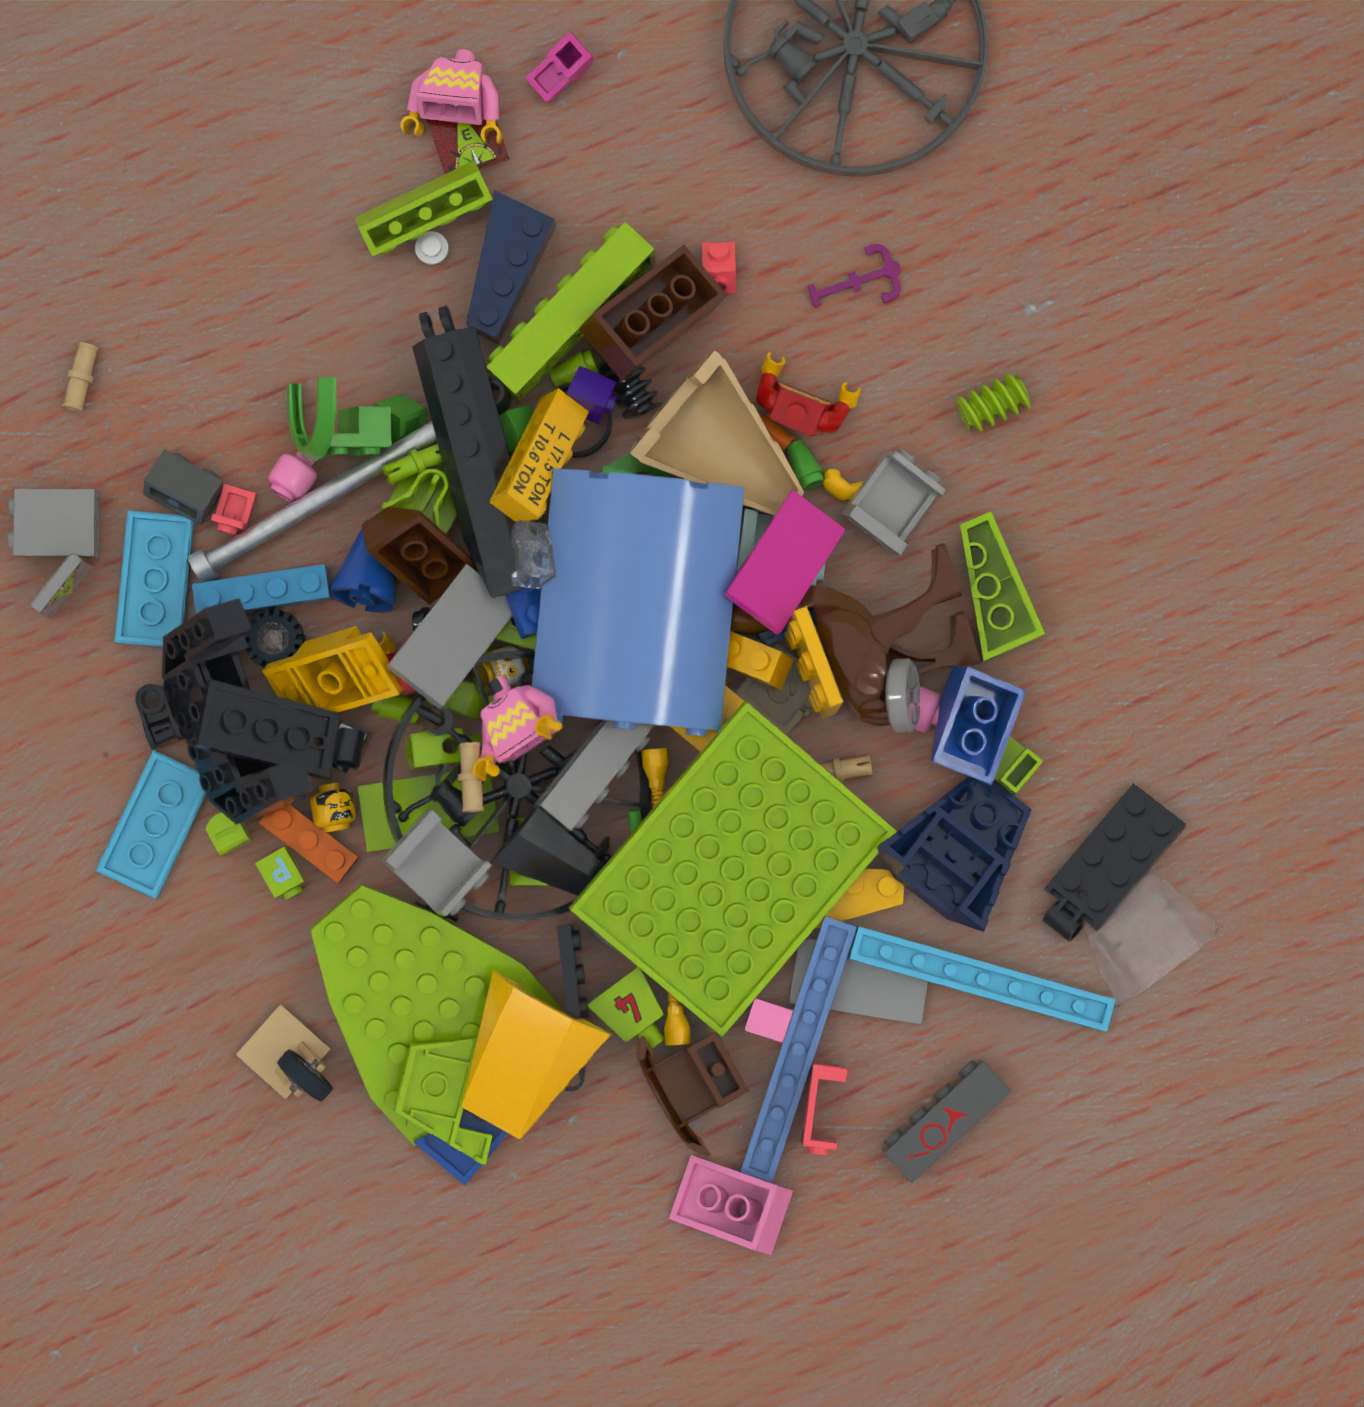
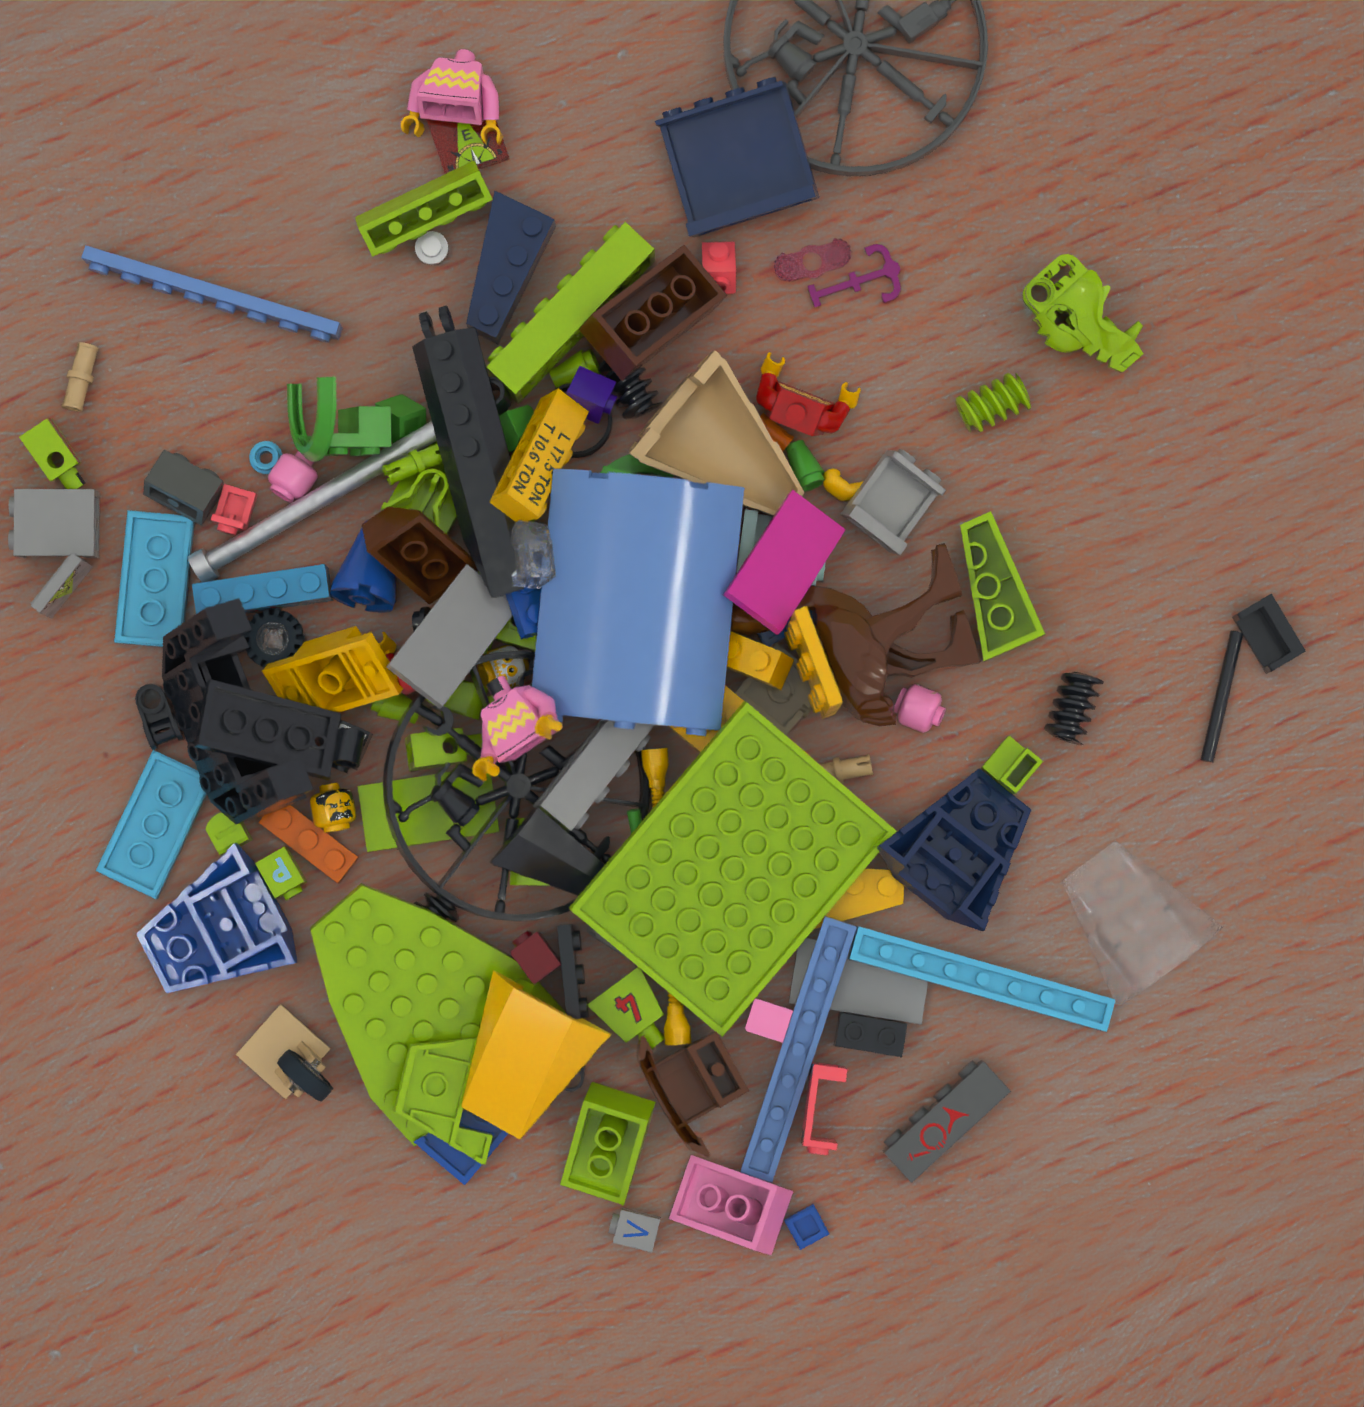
(46, 440): none -> lime torso
(198, 291): none -> medium blue plate
(219, 927): none -> blue wedge
(256, 453): none -> medium azure plate
(436, 864): light grey panel -> none
(471, 785): tan pin -> none
(535, 956): none -> dark red brick
(562, 66): dark pink brick -> none
(607, 1143): none -> lime slope
(634, 1229): none -> light grey brick
(738, 157): none -> dark blue panel
(806, 1226): none -> blue tile
(833, 256): none -> clear pink piece
(870, 1034): none -> black brick
(903, 695): light grey wheel -> none
(975, 723): blue slope -> none
(1072, 706): none -> black piece
(1083, 300): none -> lime animal
(1111, 863): black hinge -> none
(1221, 696): none -> black bar
(1269, 633): none -> black panel

